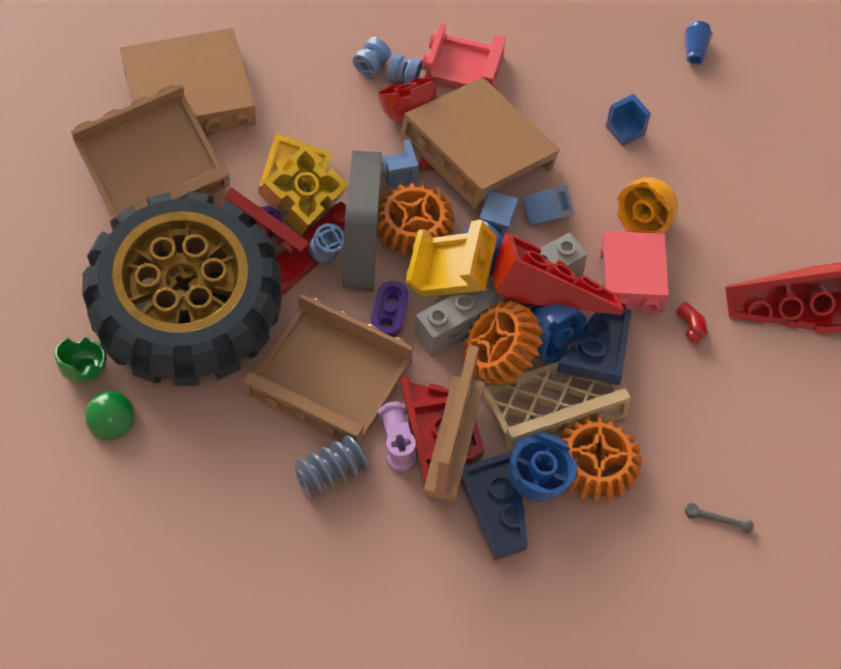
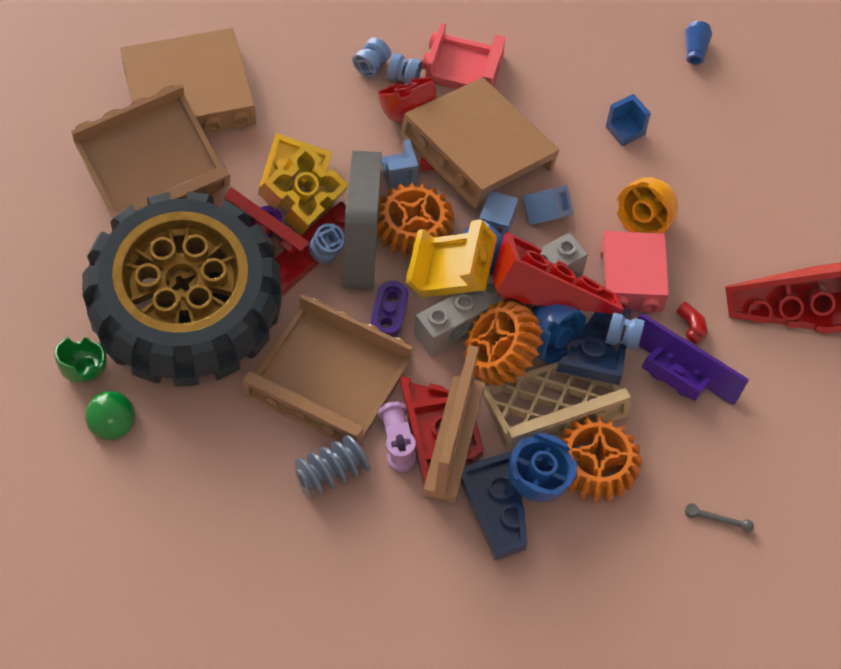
(632, 331): none -> medium blue wheel
(686, 365): none -> dark purple bracket

